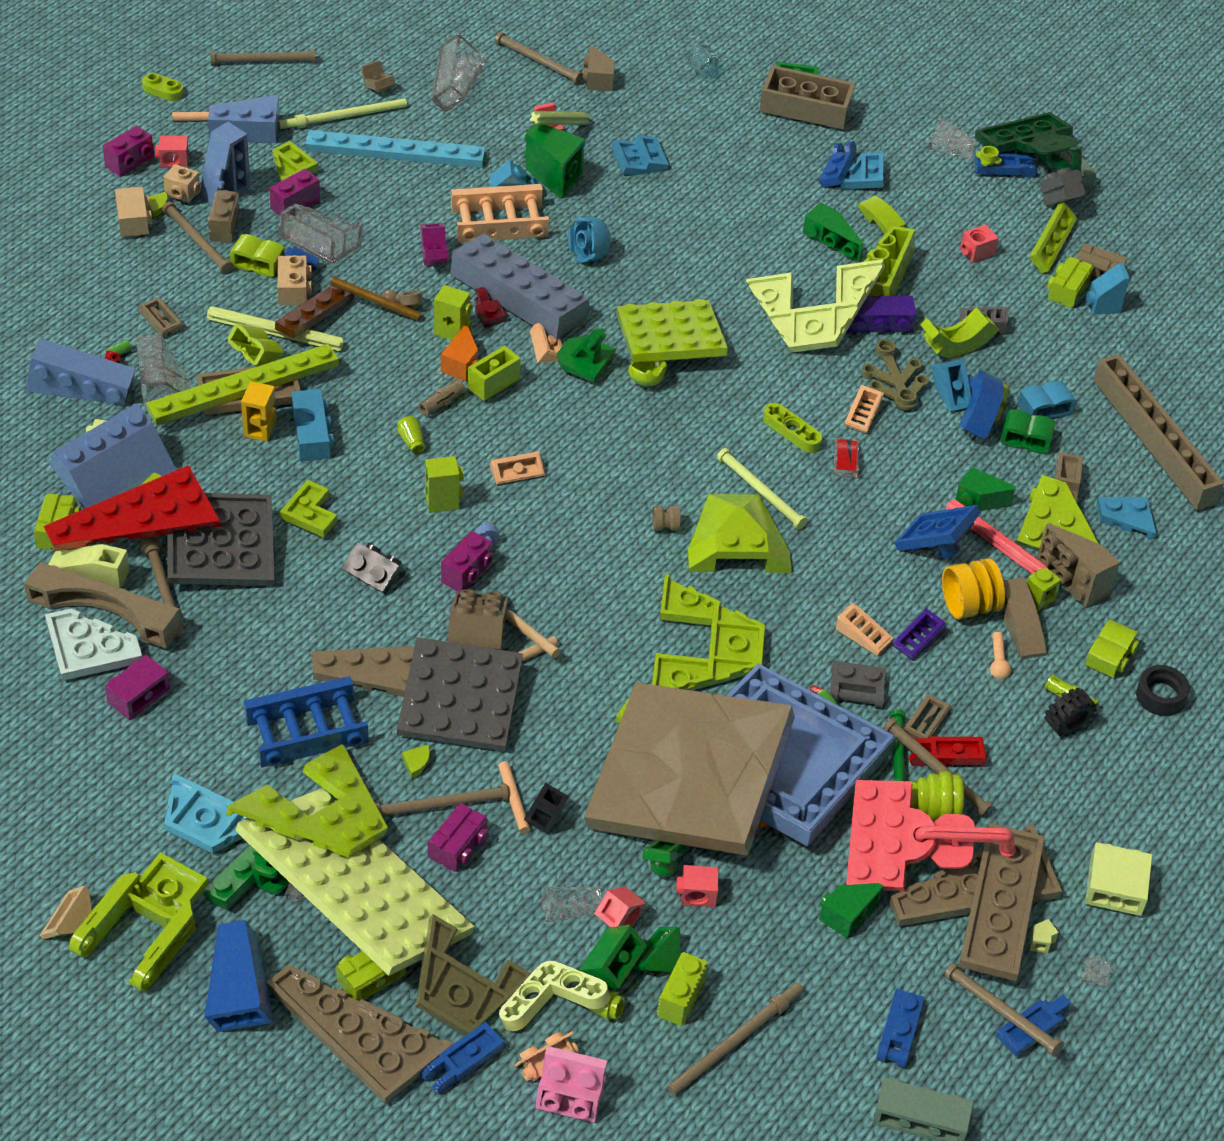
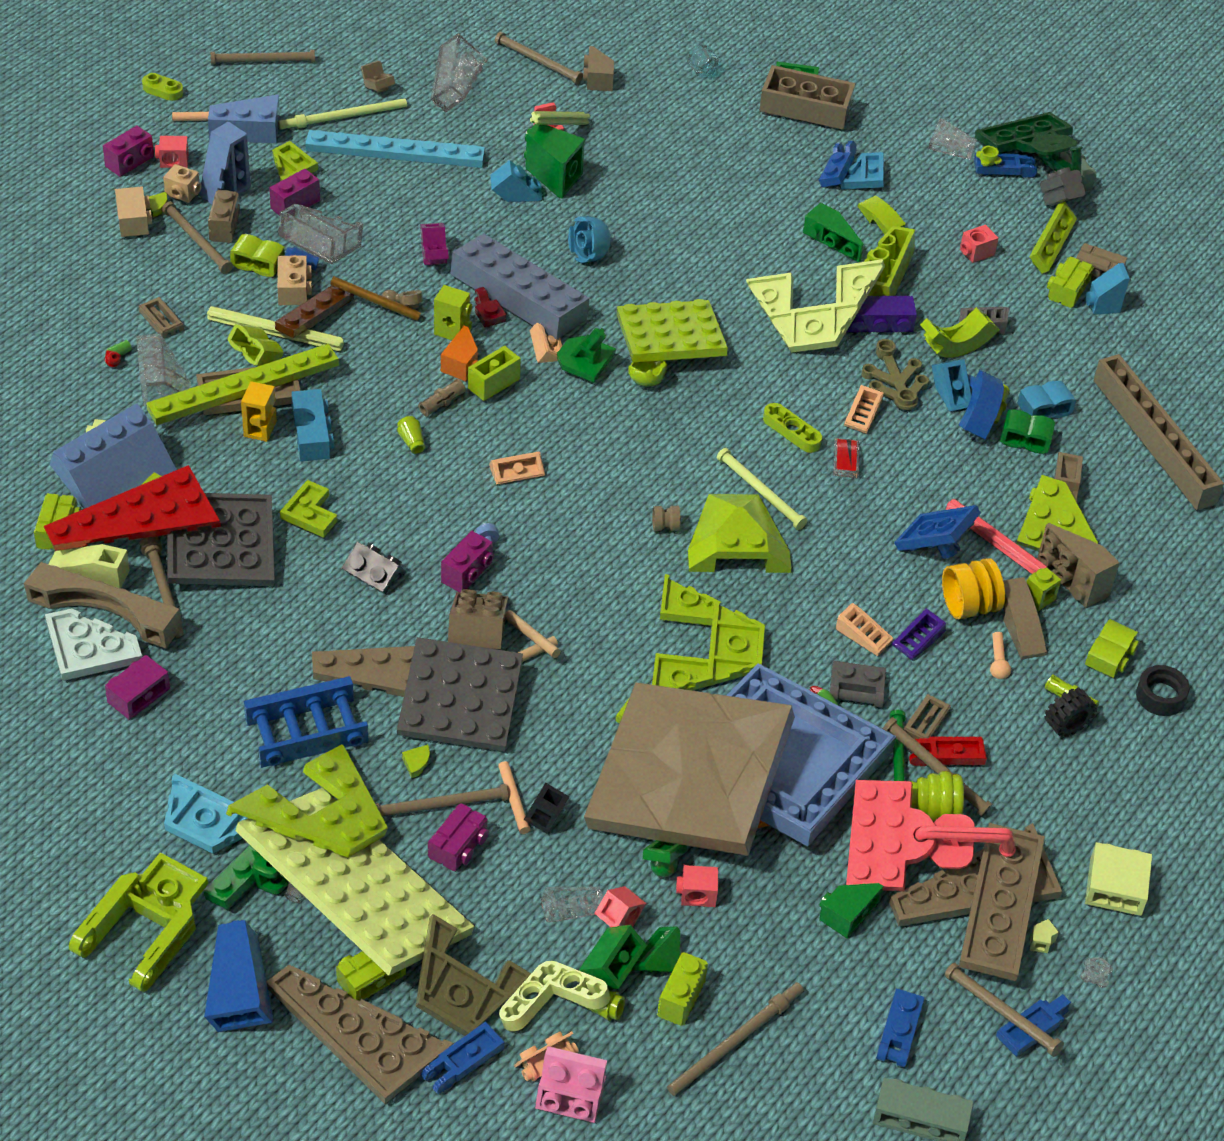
(69, 914): tan slope -> none
(77, 374): medium blue wedge -> none
(442, 484): lime brick -> none
(499, 198): light nougat fence -> none
(640, 156): dark azure slope -> none
(984, 491): green slope -> none
(1127, 514): dark azure wing -> none

